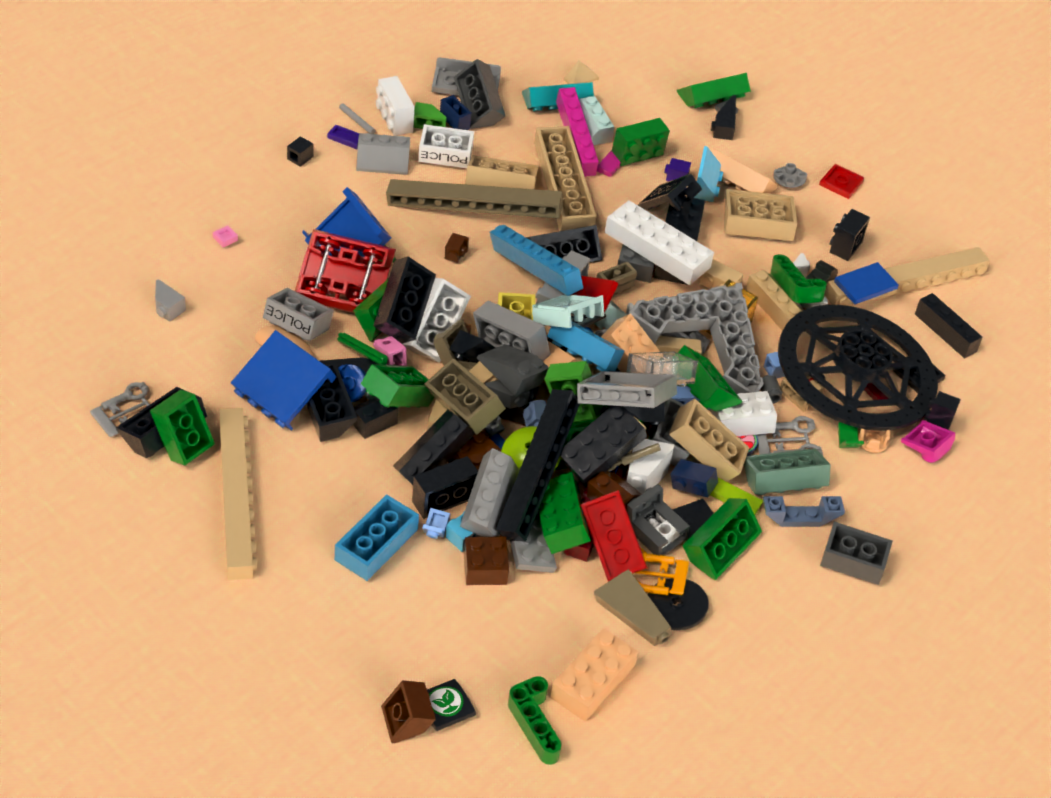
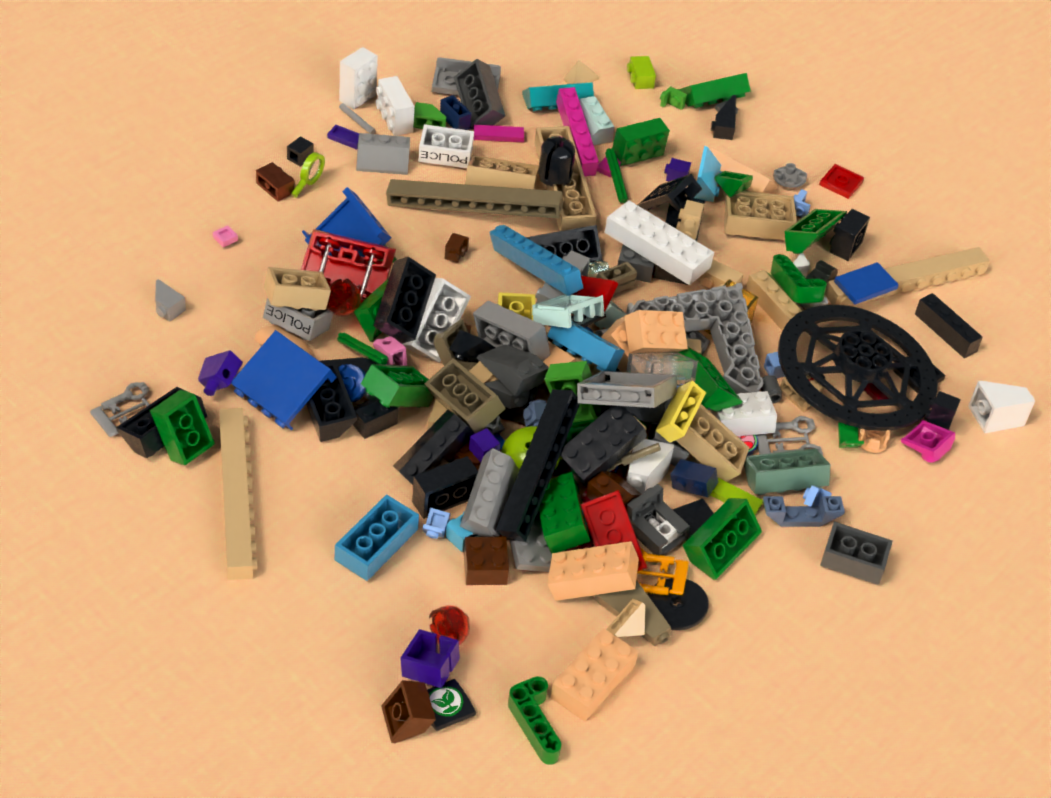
(219, 371): none -> dark purple torso
(275, 181): none -> copper brick
(297, 288): none -> tan brick
(310, 172): none -> lime piece
(343, 297): none -> clear red cylinder
(358, 78): none -> white brick
(424, 663): none -> dark purple piece
(450, 622): none -> clear red cylinder
(482, 443): none -> dark purple brick
(498, 133): none -> dark pink tile
(556, 161): none -> black cylinder
(593, 571): none -> light nougat brick
(598, 267): none -> clear light blue tile
(616, 175): none -> green axle
(630, 620): none -> tan slope
(641, 72): none -> lime brick
(655, 331): none -> light nougat brick
(673, 97): none -> bright green bracket
(680, 411): none -> light yellow brick
(690, 218): none -> tan brick
(733, 182): none -> green slope
(801, 207): none -> light blue bracket
(811, 229): none -> green slope
(813, 495): none -> light blue bracket
(1000, 406): none -> white slope

